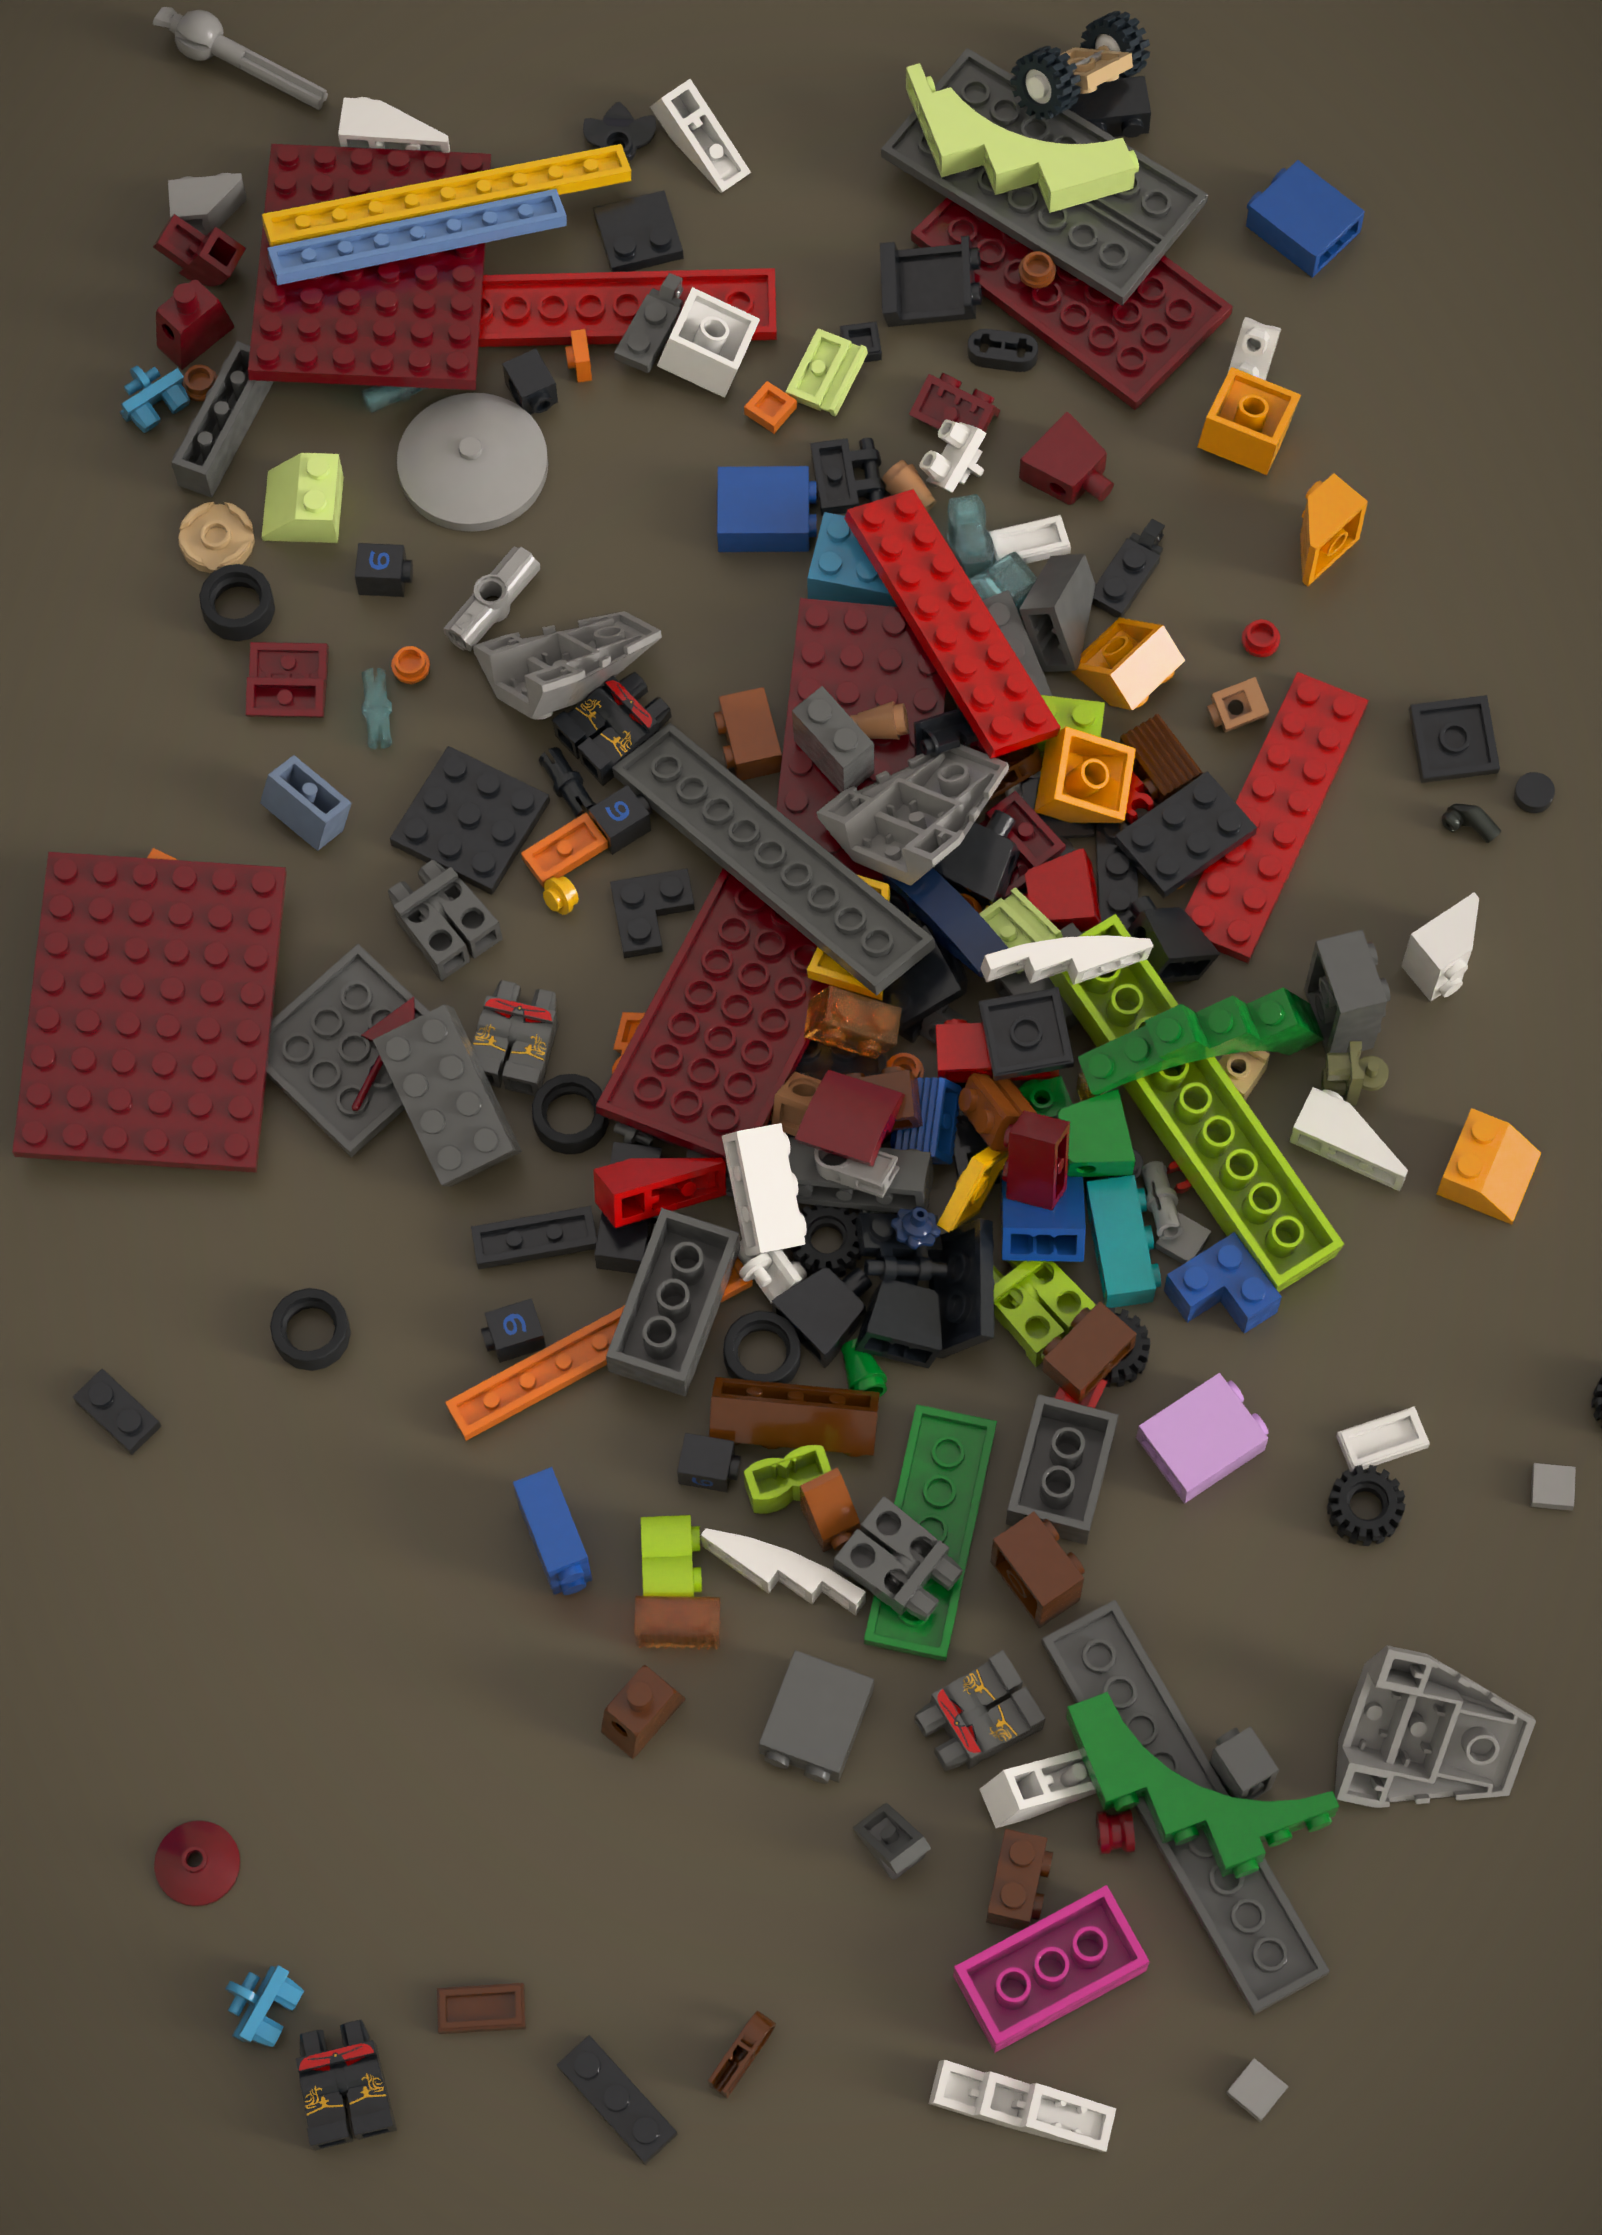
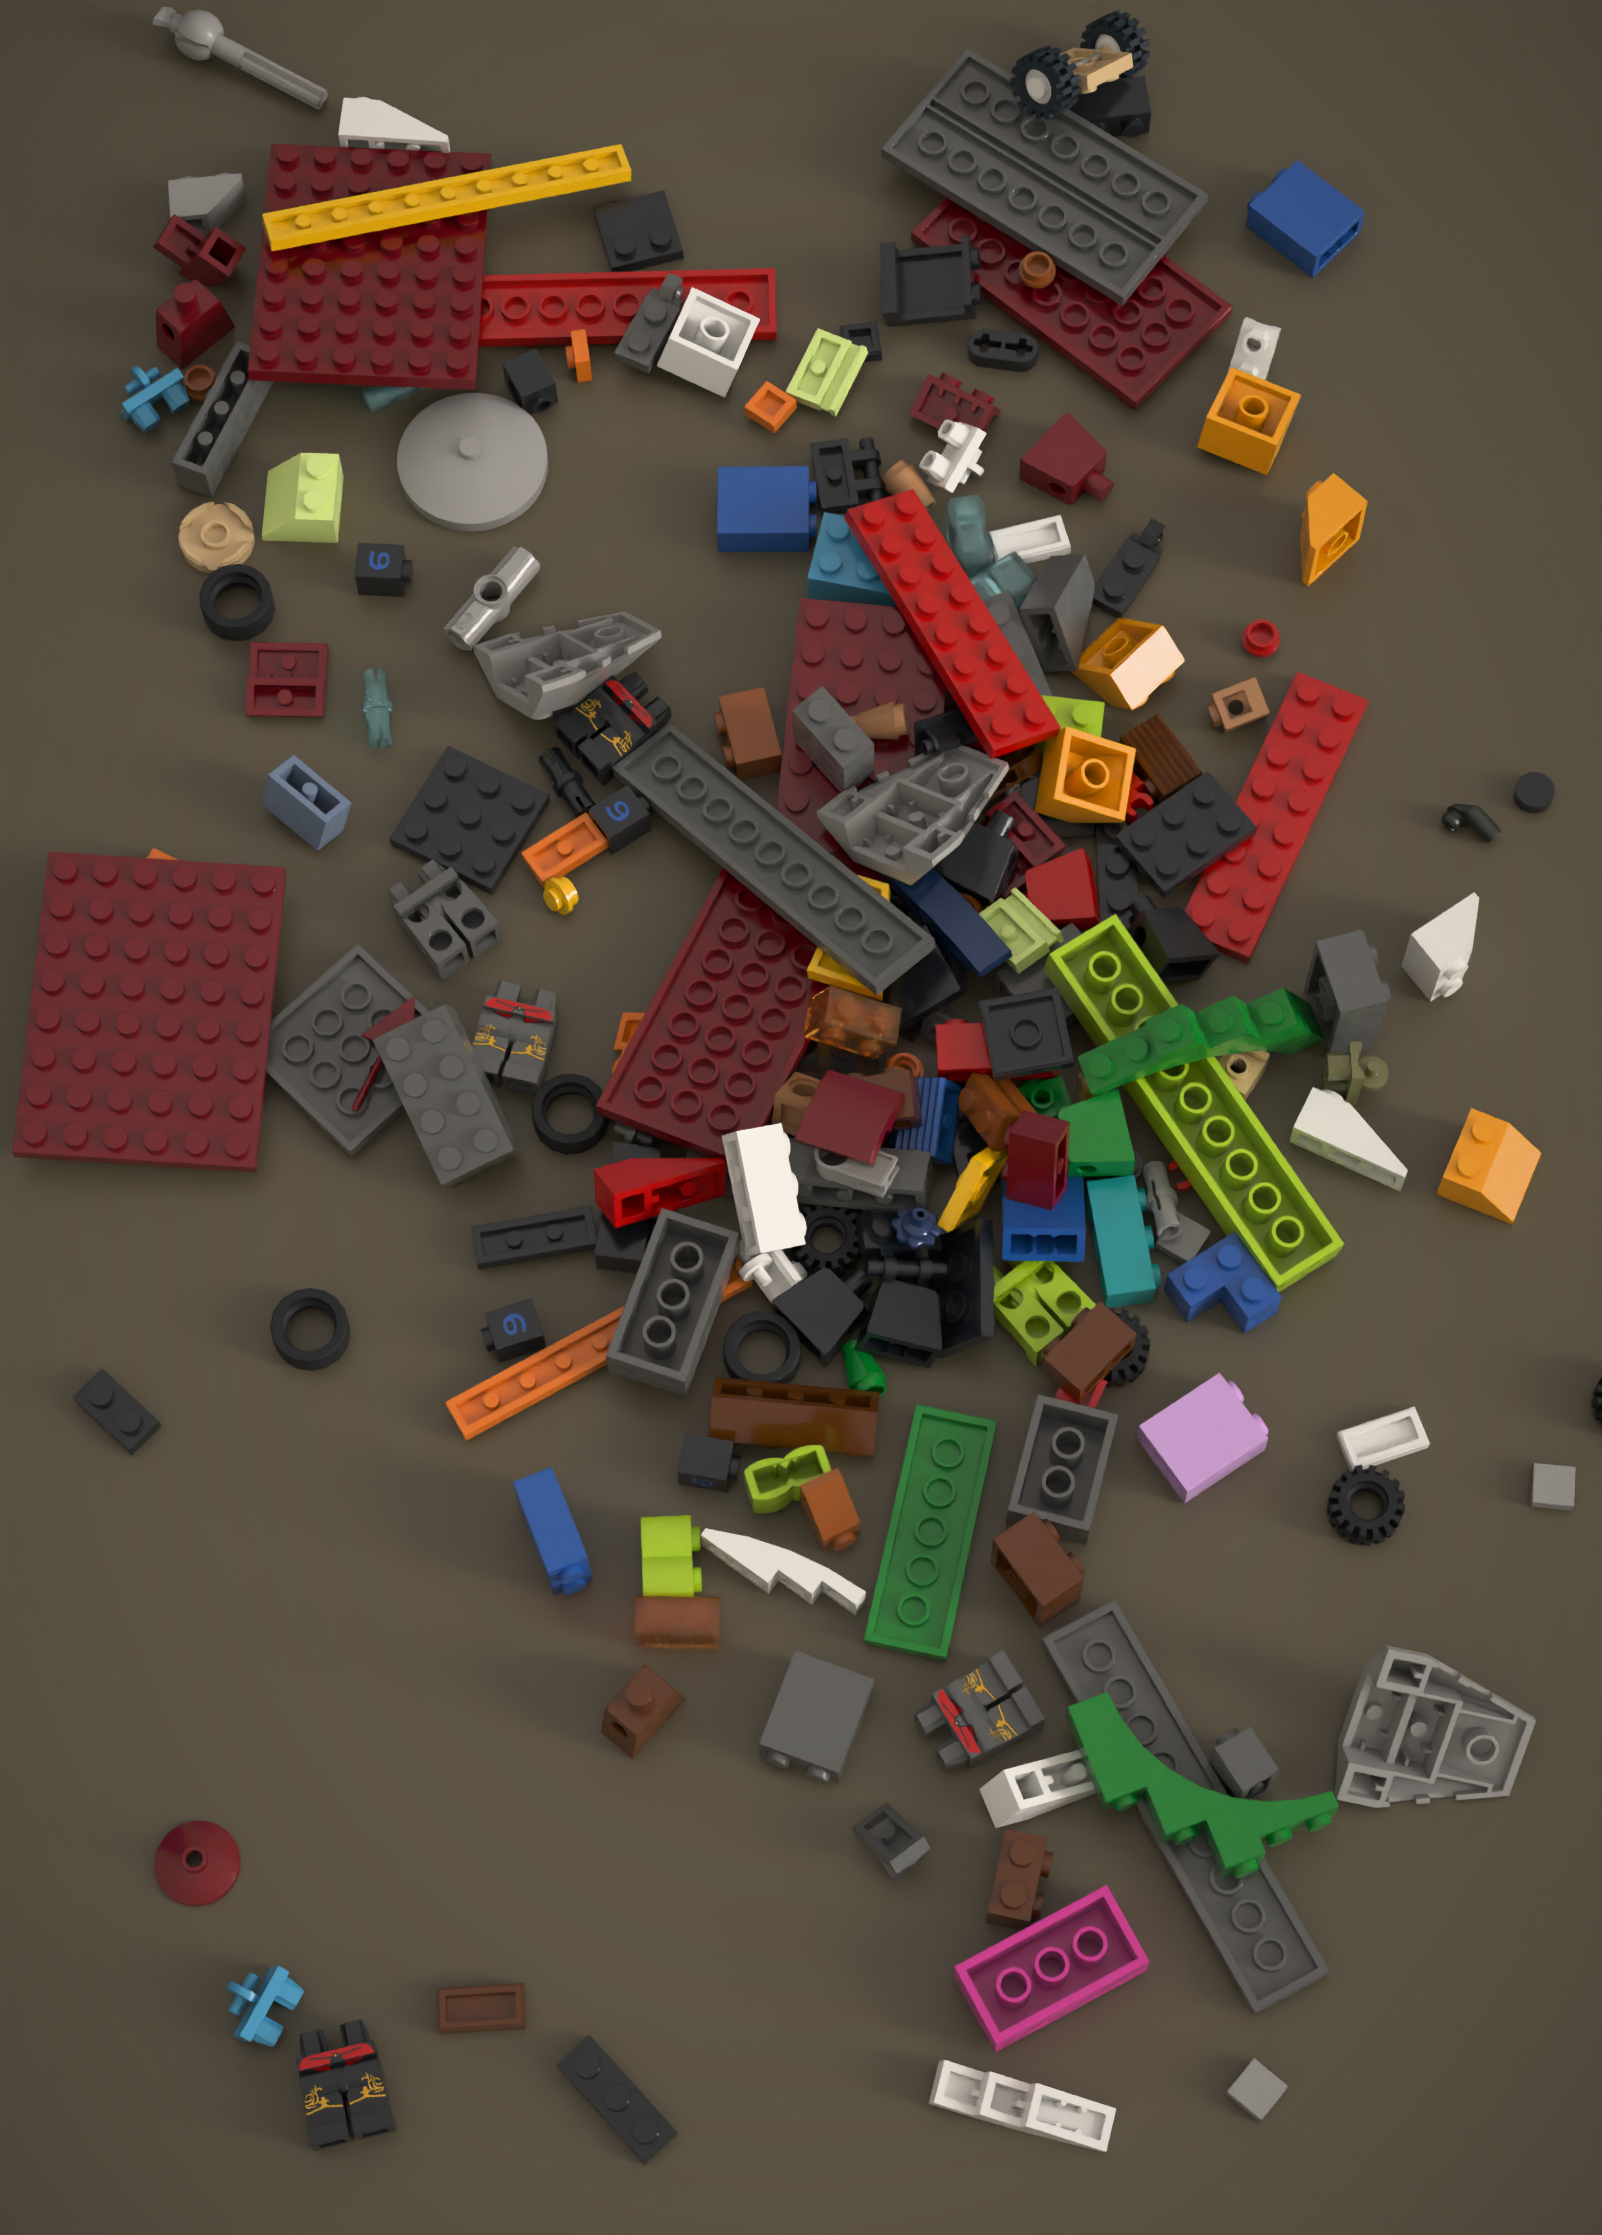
(410, 665): orange plate -> none
(416, 236): medium blue plate -> none
(620, 128): black plate -> none
(641, 901): black plate -> none
(700, 136): white slope -> none
(741, 2054): reddish brown piece -> none
(897, 1560): dark grey hips -> none
(967, 140): yellowish green arch -> none
(1079, 956): white slope -> none
(1115, 1831): dark red wheel -> none
(1454, 739): black plate -> none

